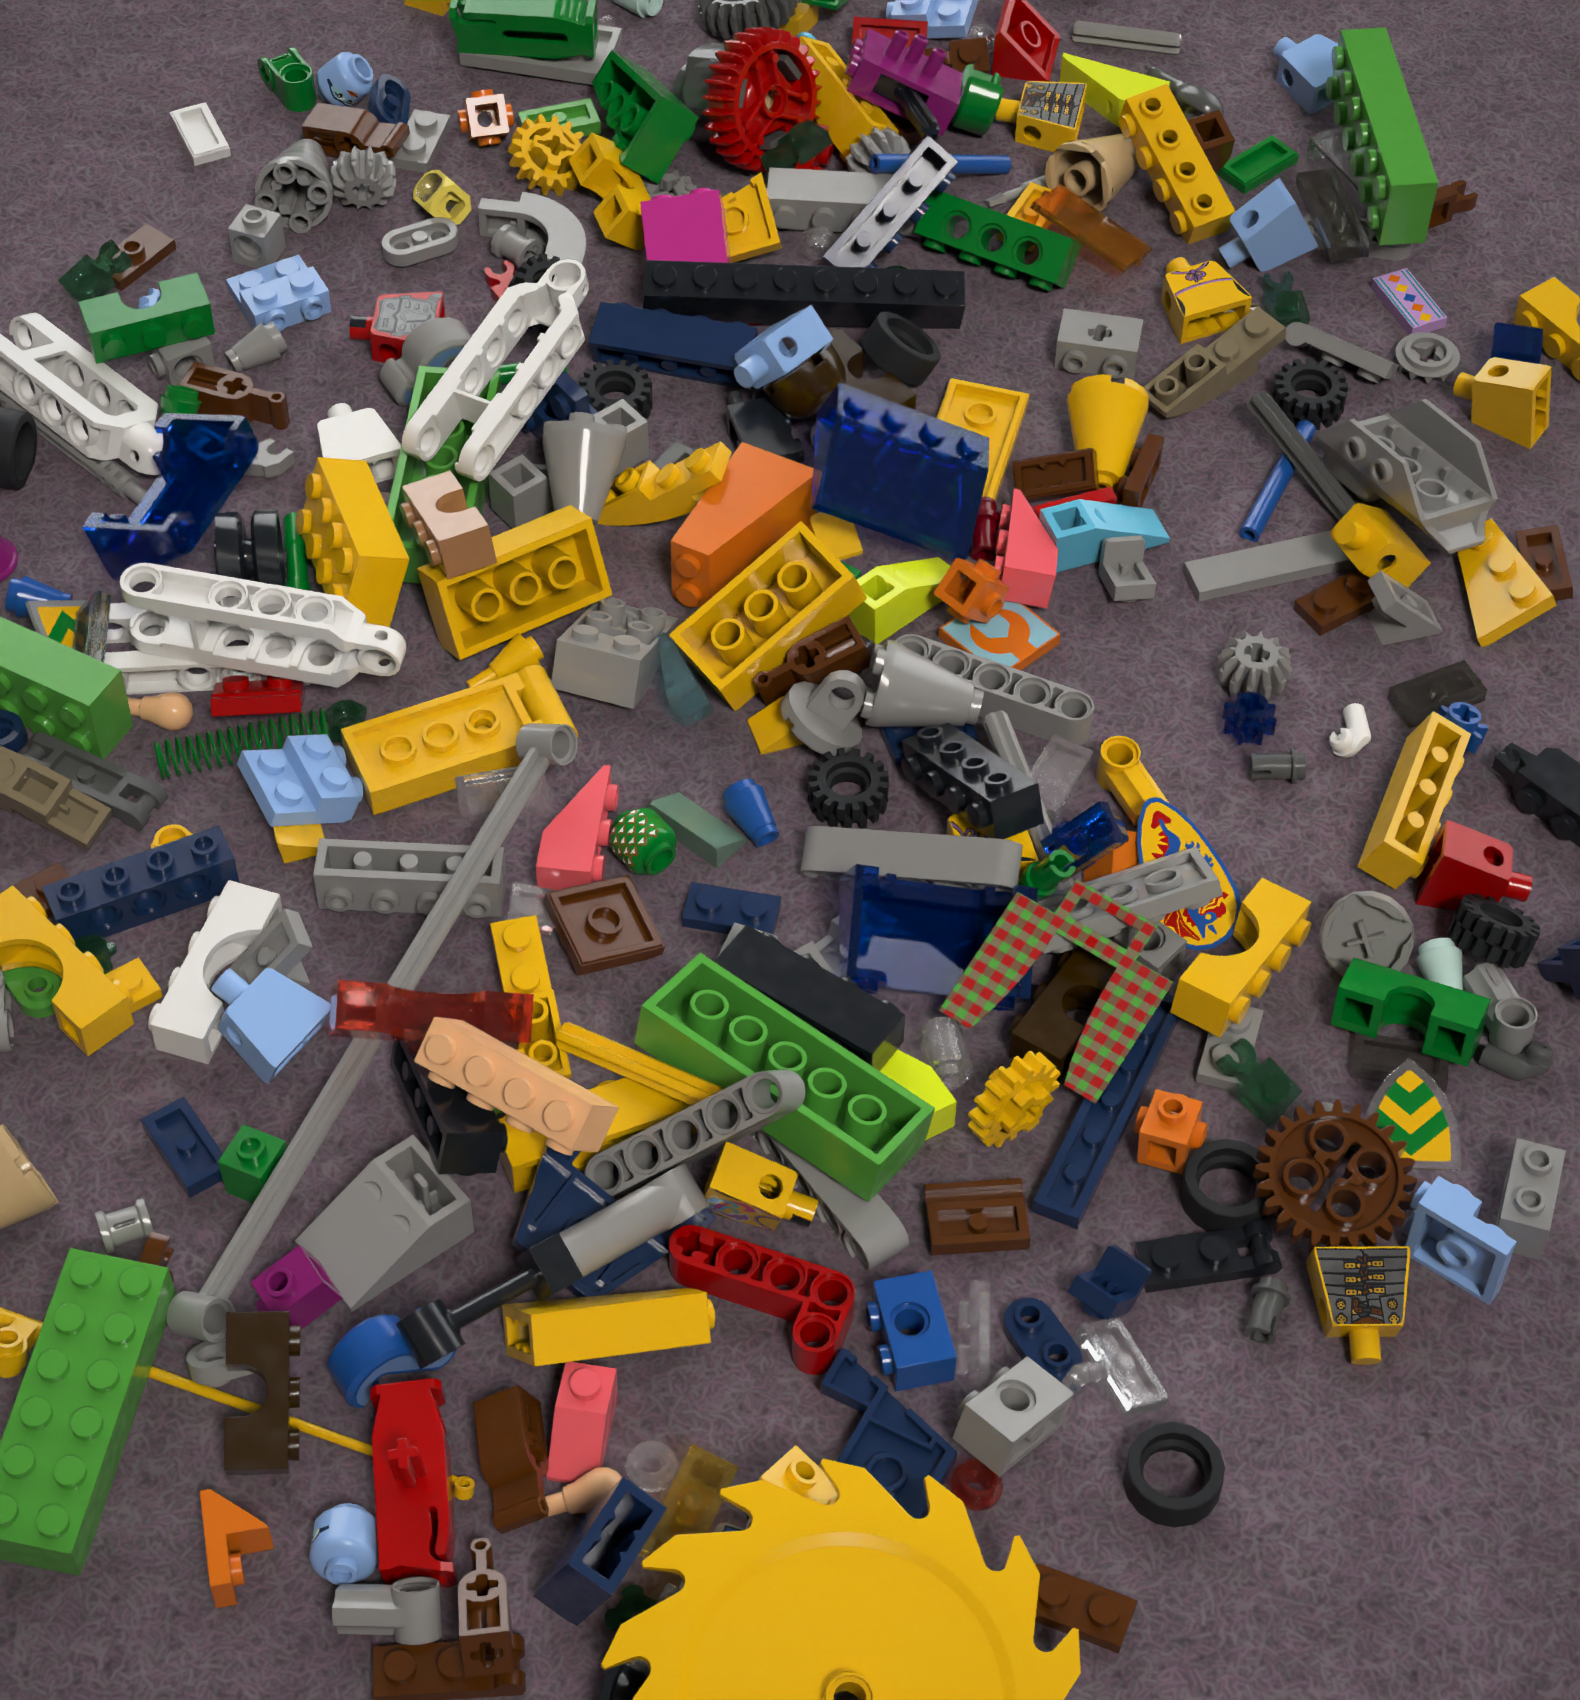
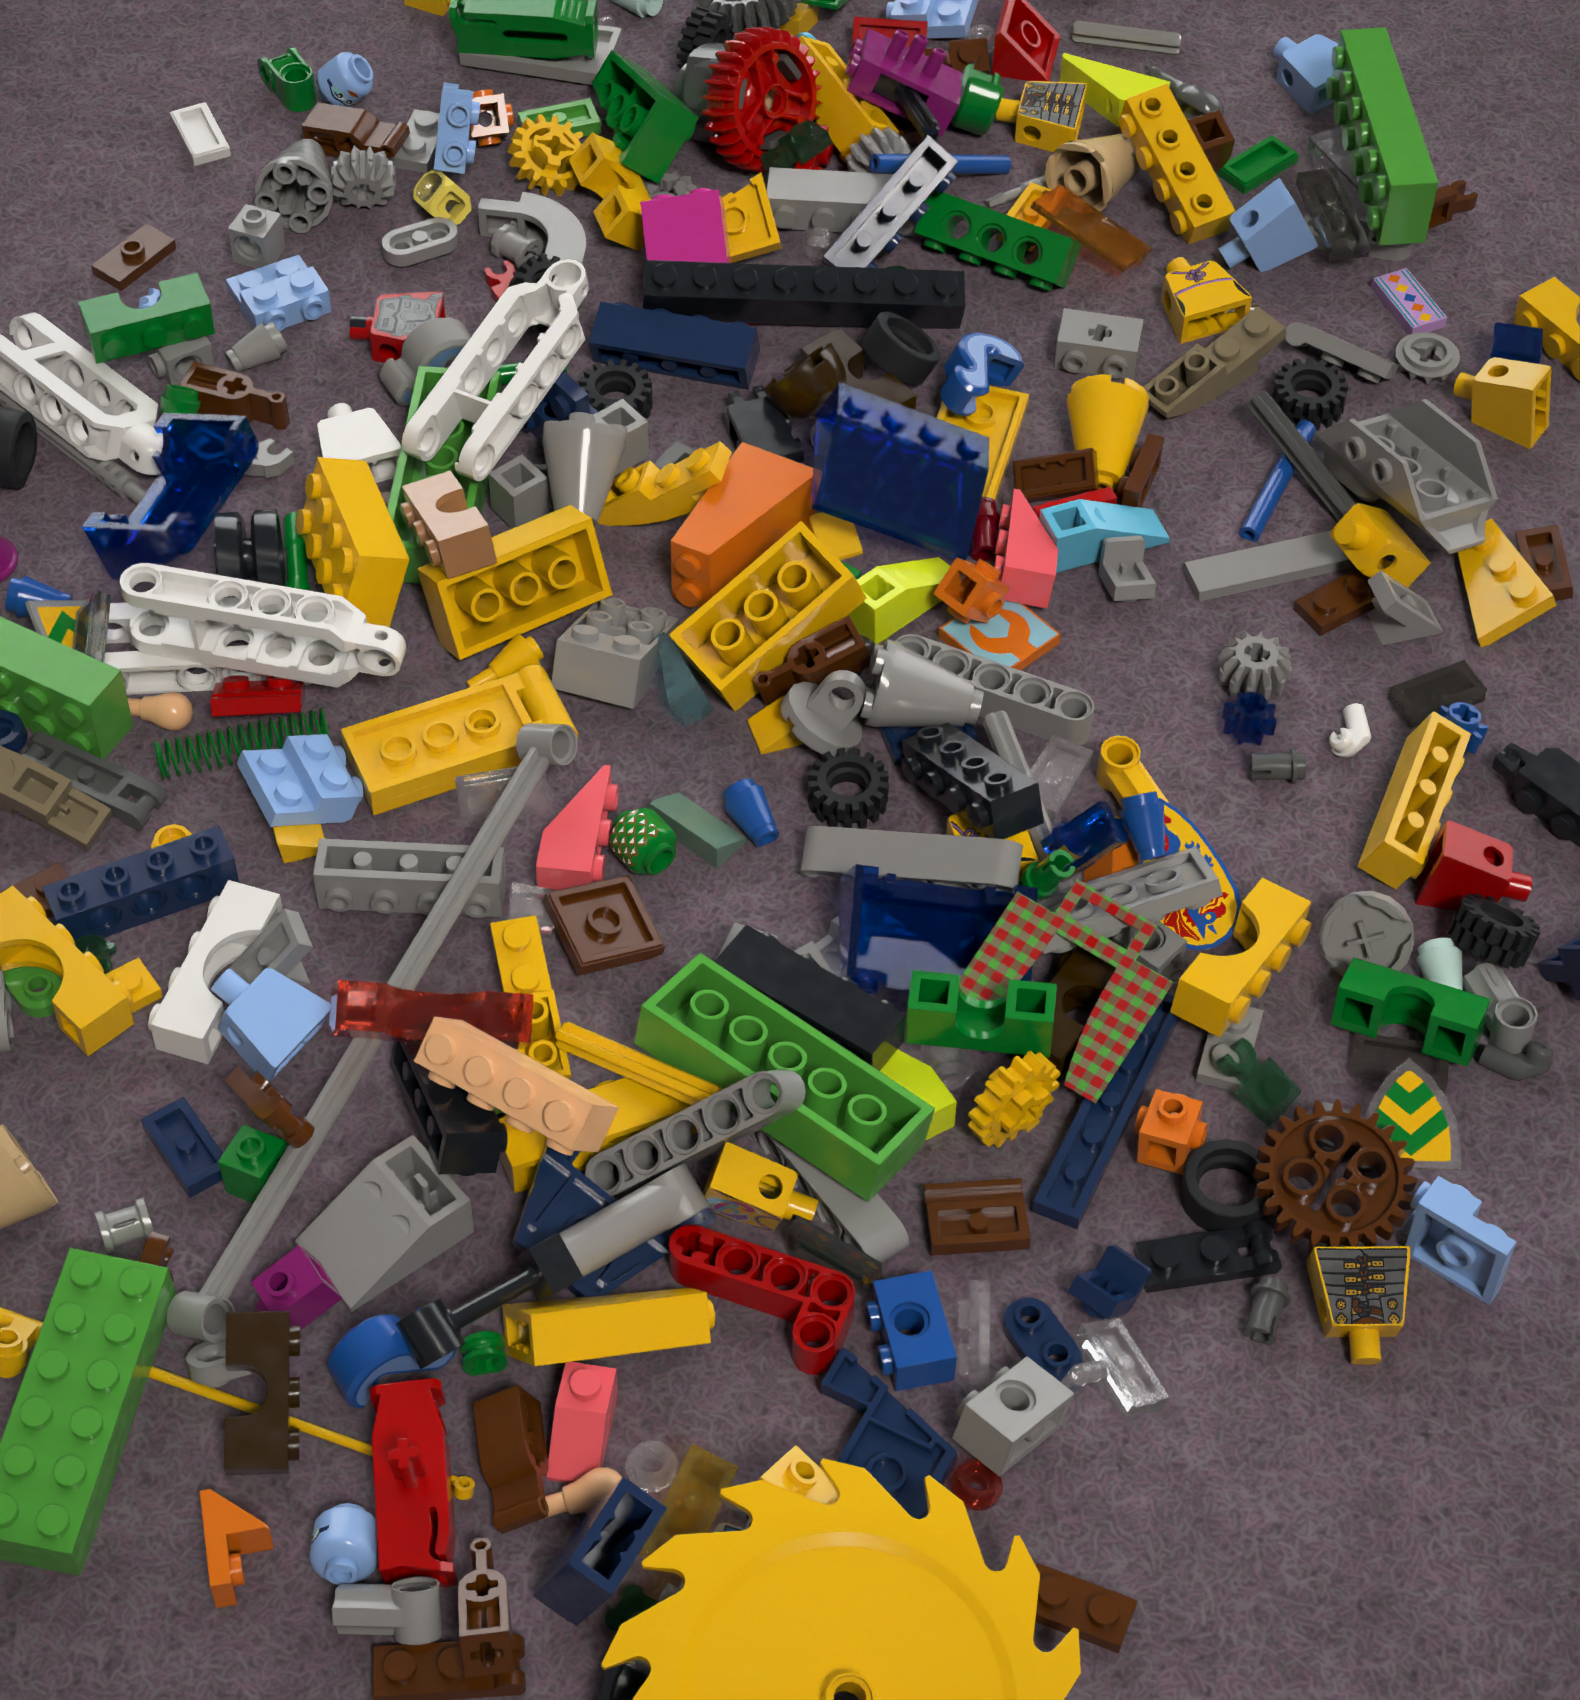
(93, 277): clear green plate -> none
(270, 1106): none -> reddish brown plate
(341, 712): clear green plate -> none
(389, 100): dark blue plate -> none
(455, 117): none -> light blue plate
(483, 1353): none -> green bush
(702, 28): none -> black tyre
(718, 908): dark blue plate -> none
(768, 357): light blue torso -> none
(822, 1248): none -> clear smoke tile
(949, 1018): none -> green arch
(975, 364): none -> blue animal
(1145, 824): none -> blue cone
(1165, 1509): black tyre -> none
(1282, 302): clear green plate -> none
(1530, 1196): light grey brick -> none

